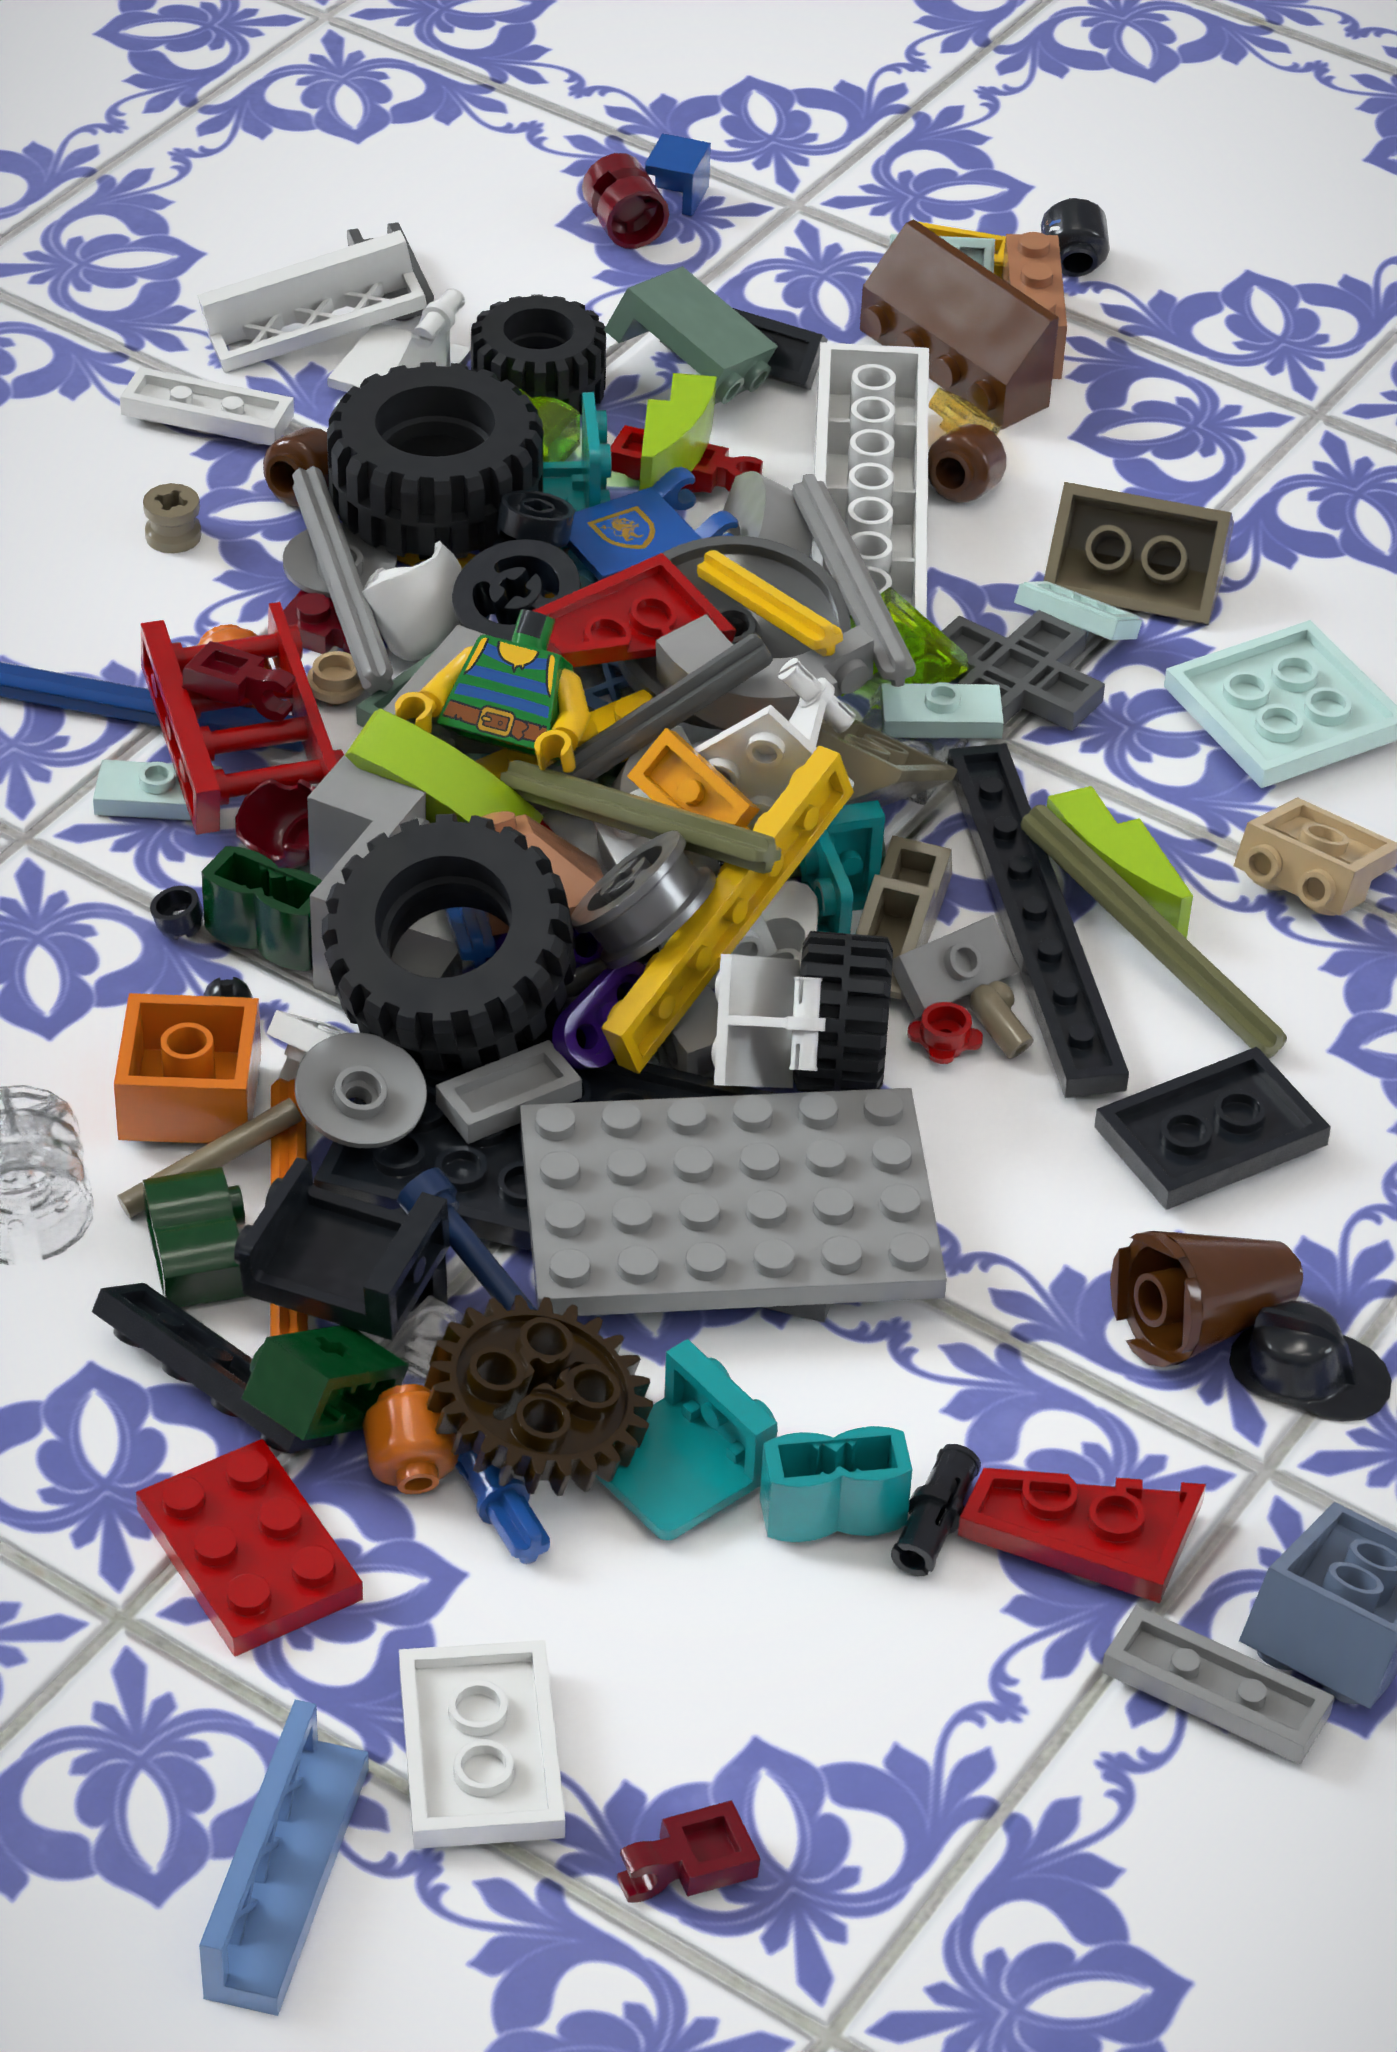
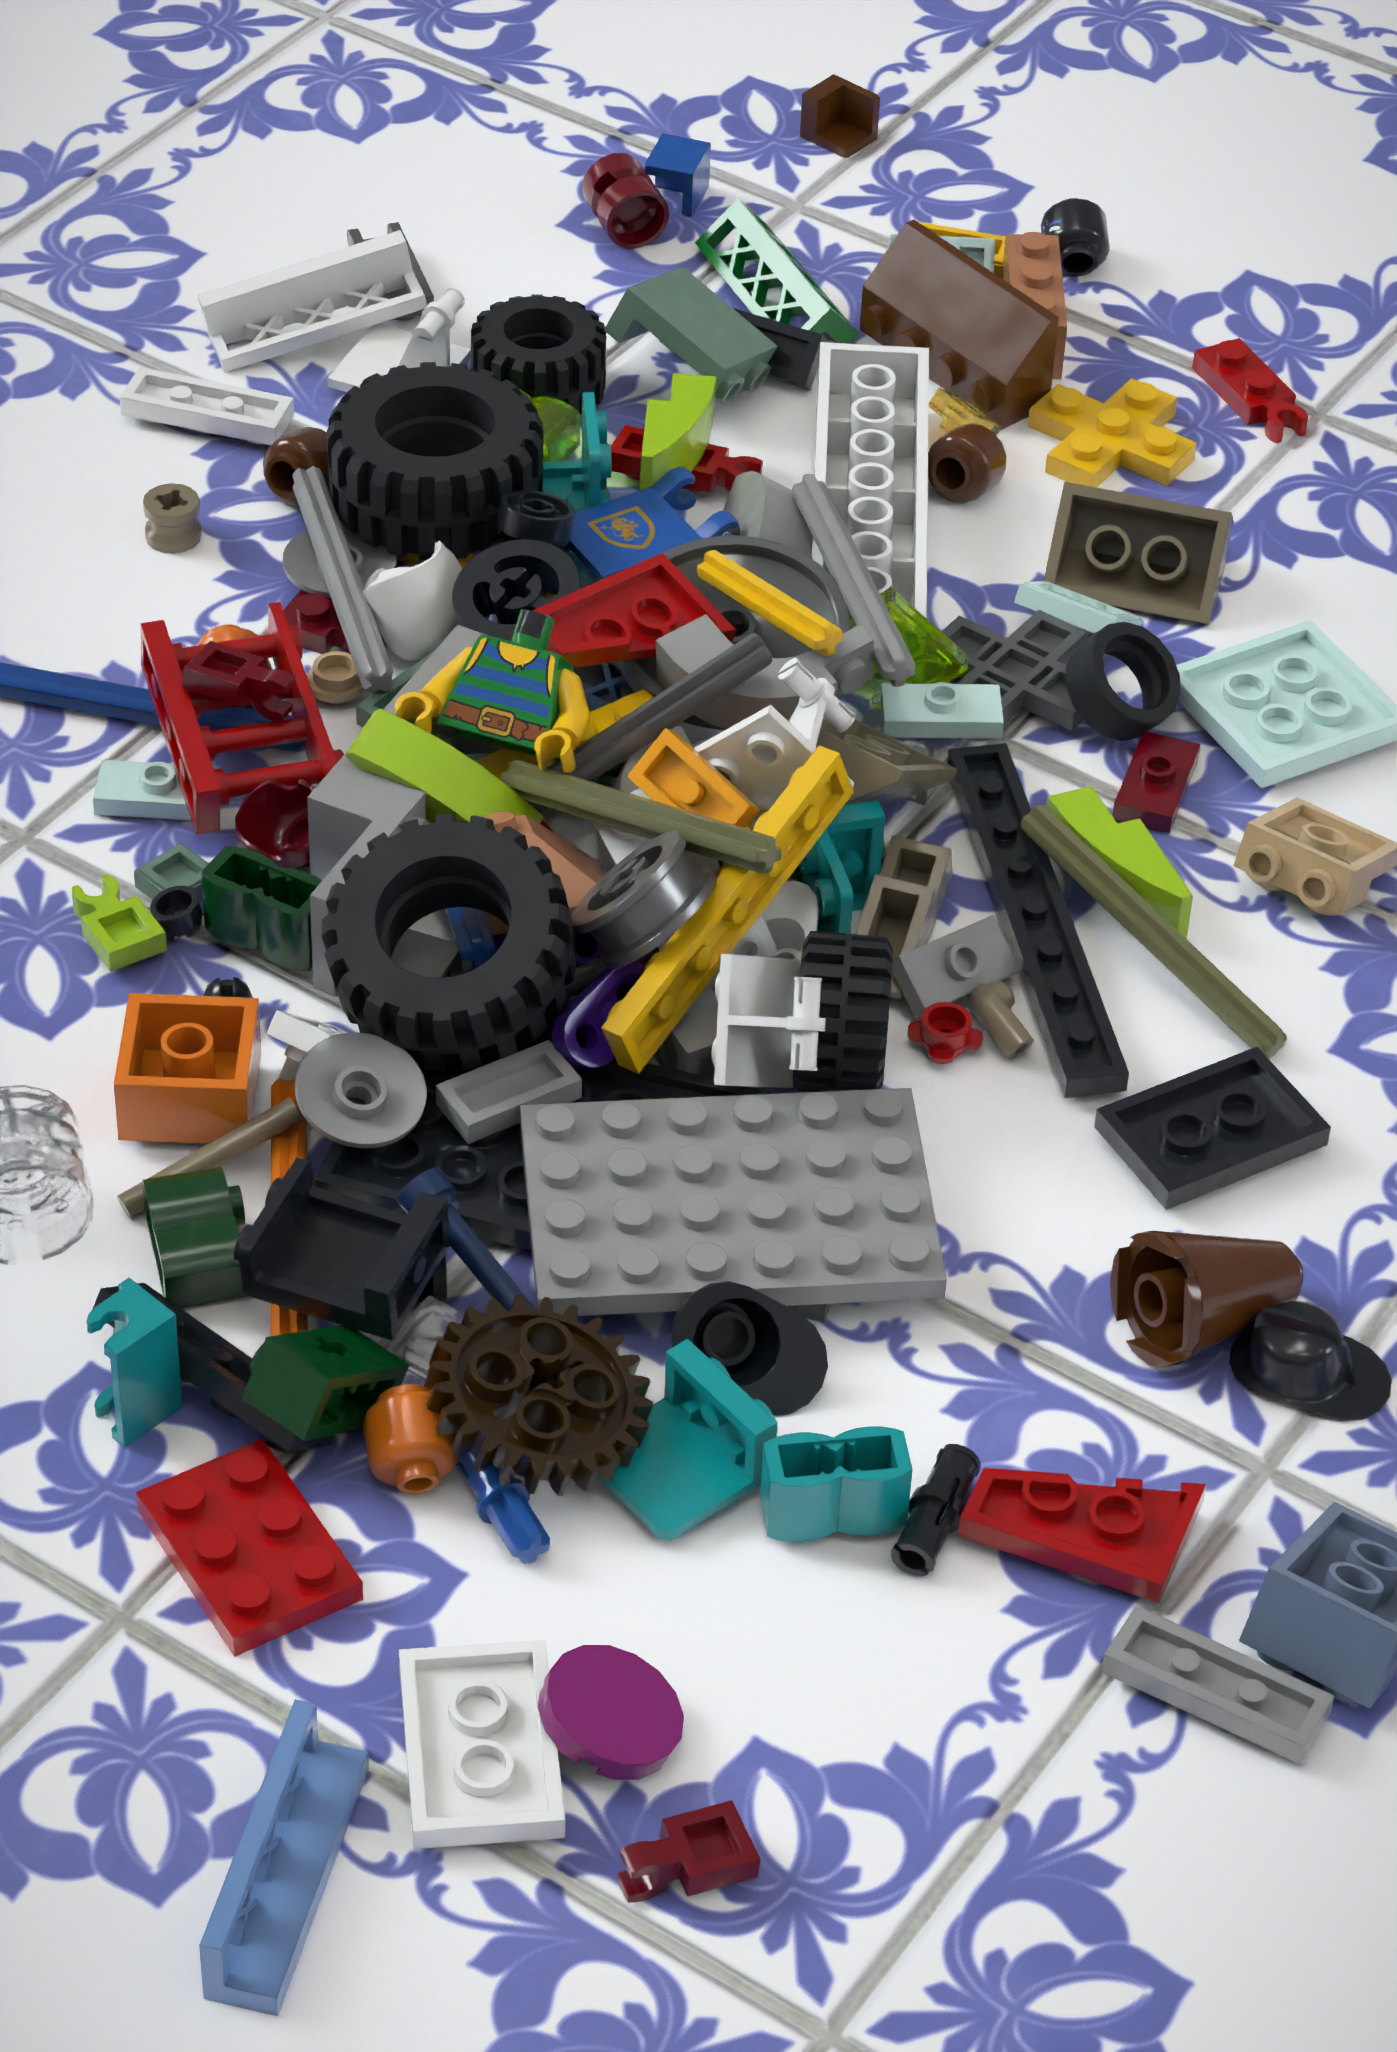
(115, 928): none -> lime plate
(141, 1359): none -> teal hinge
(172, 868): none -> sand green tile
(611, 1711): none -> magenta tile
(759, 1341): none -> black piece
(773, 258): none -> fence
(839, 116): none -> reddish brown panel
(1112, 434): none -> yellow plate
(1149, 663): none -> black tyre
(1156, 781): none -> dark red plate
(1250, 388): none -> red plate

